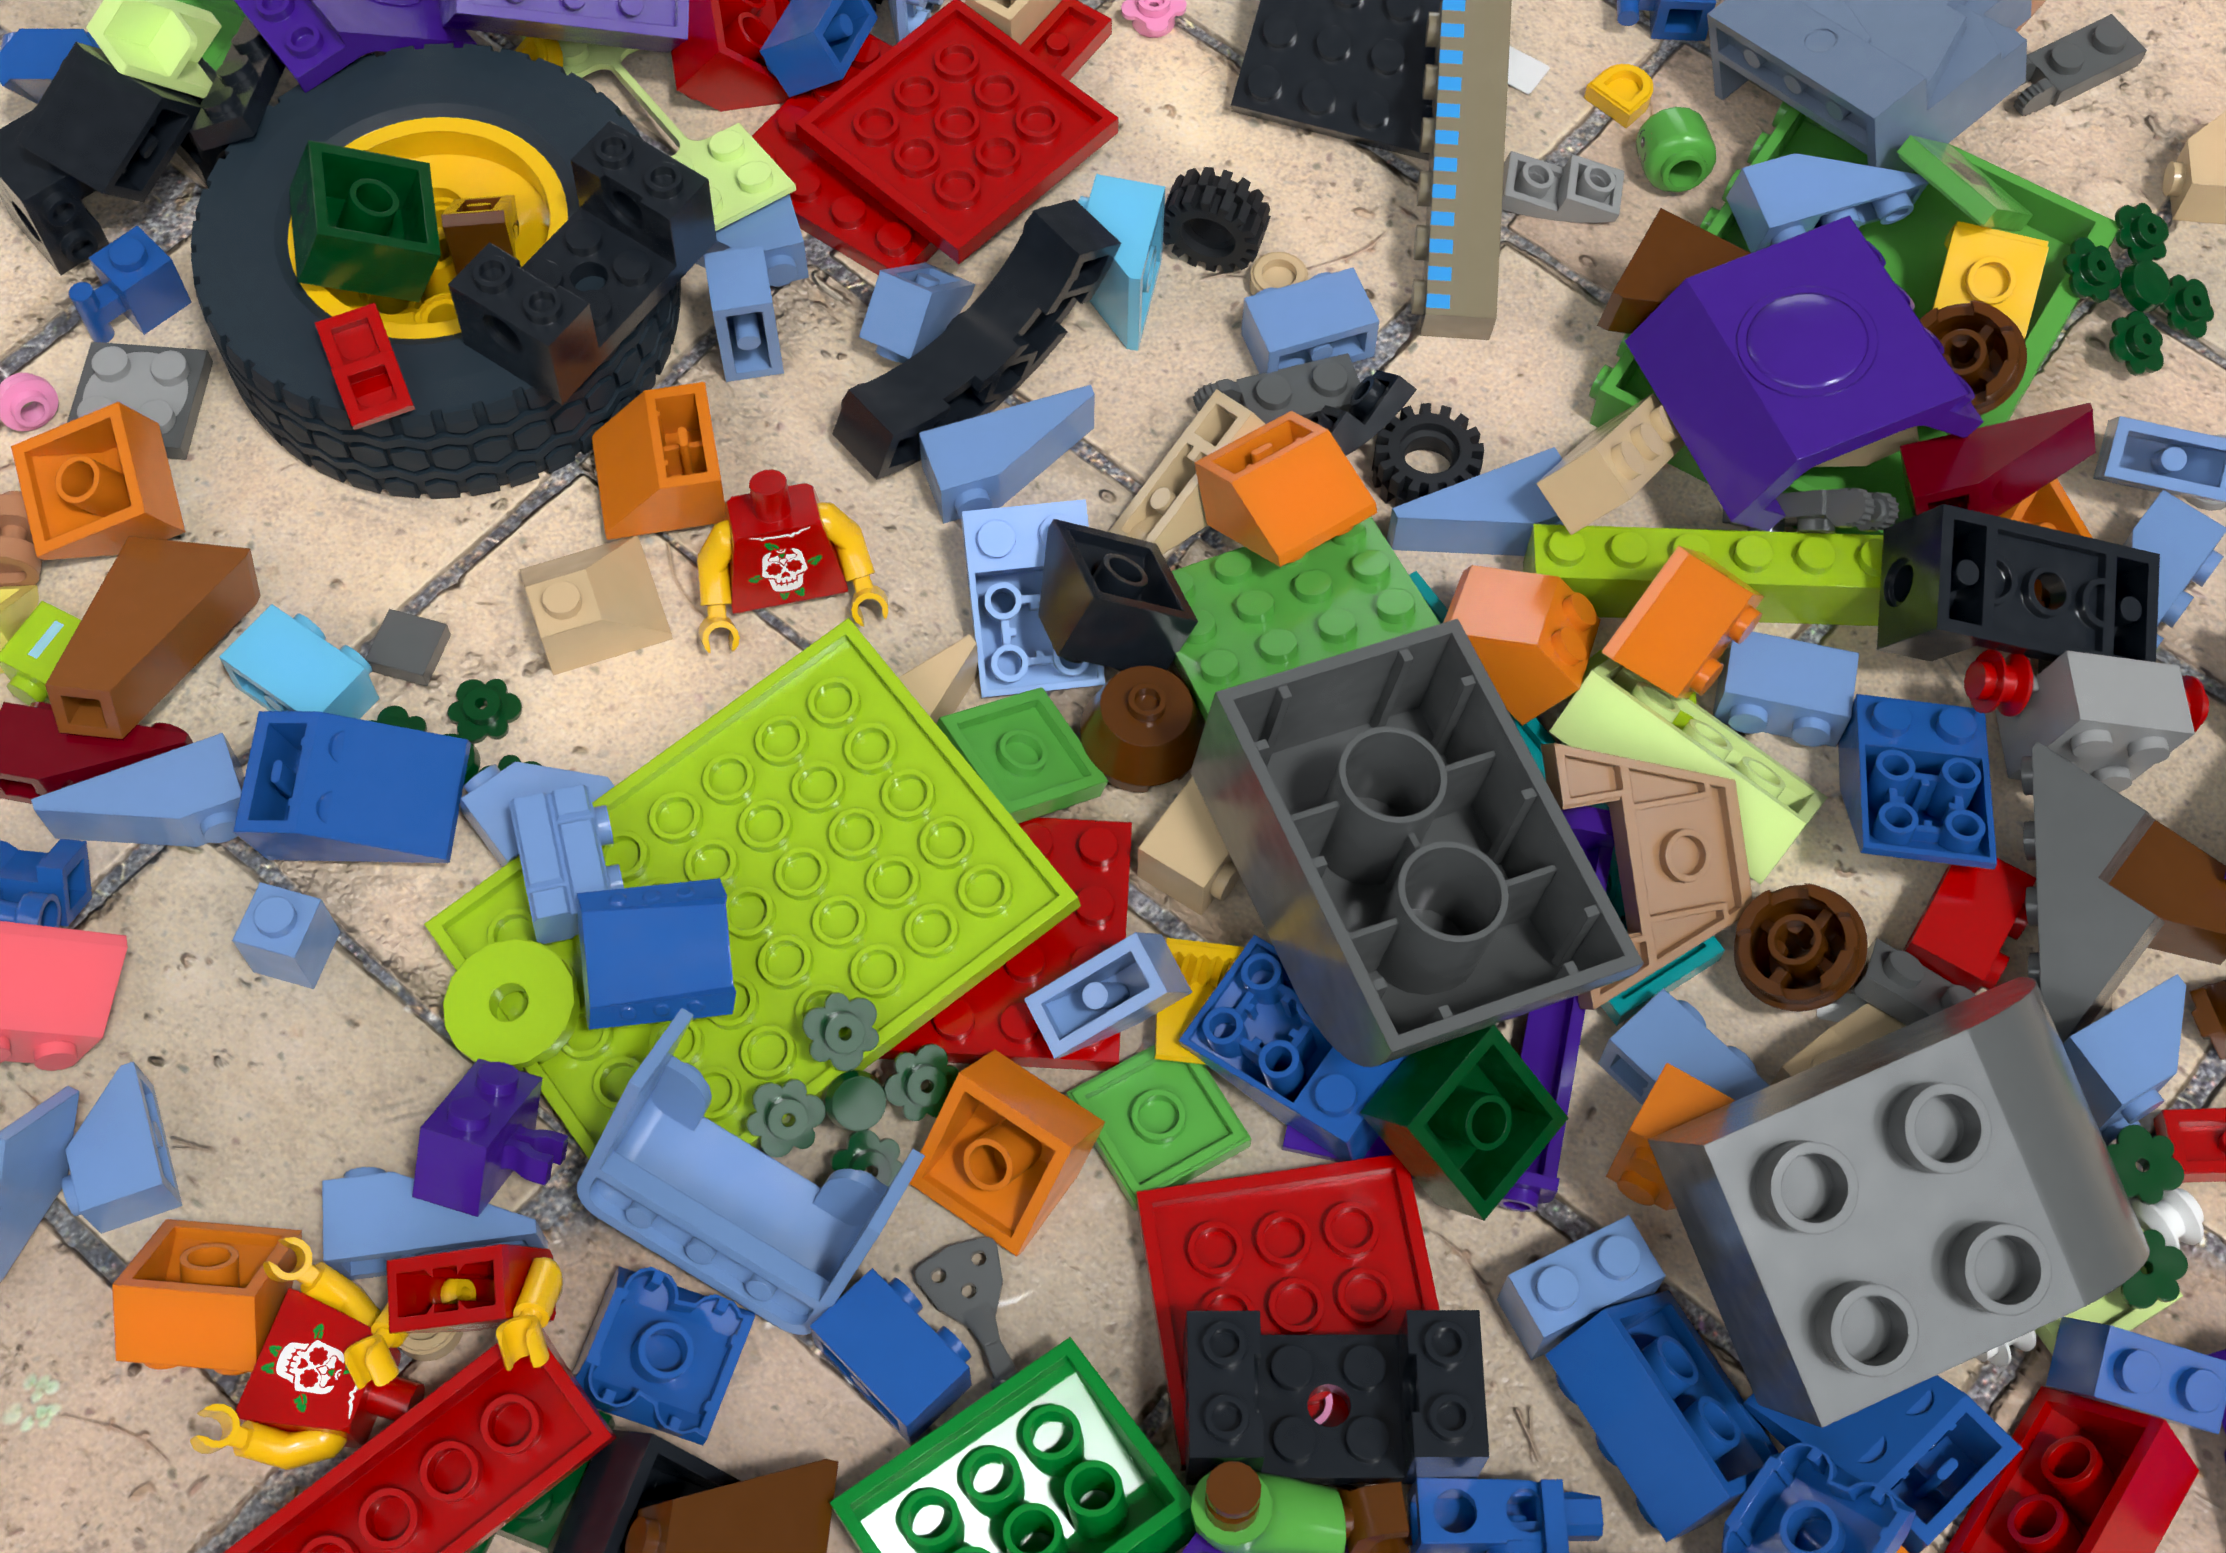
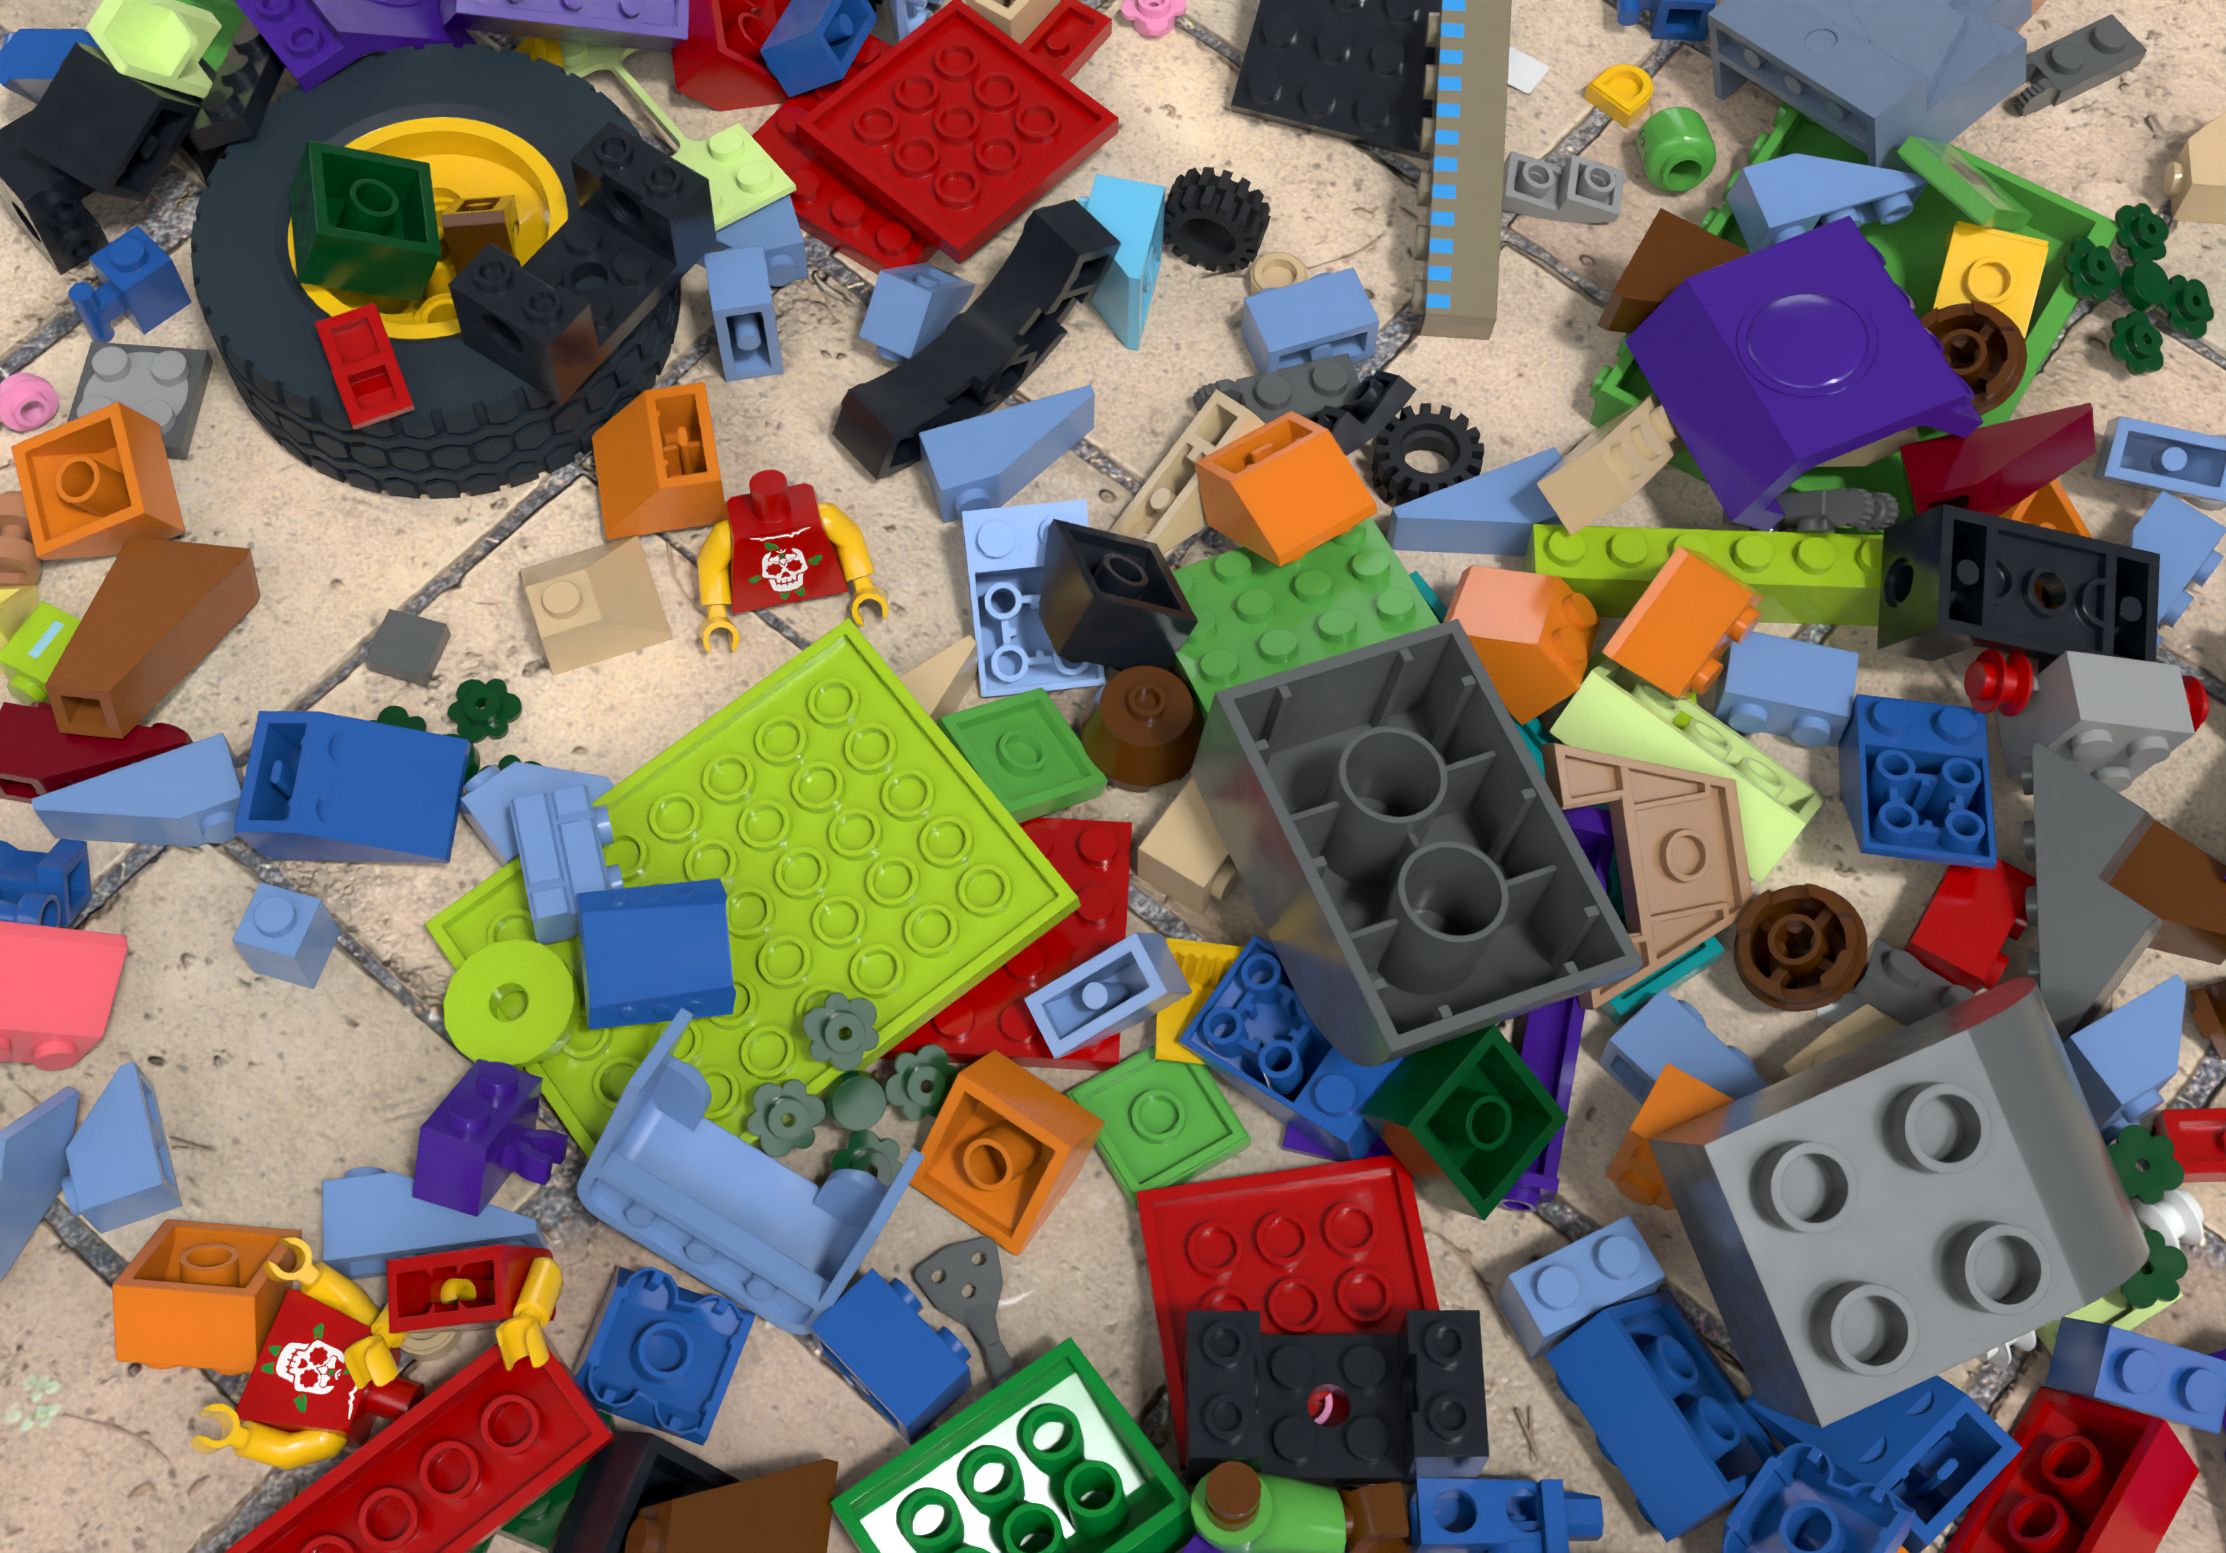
(293, 668): medium azure brick -> none

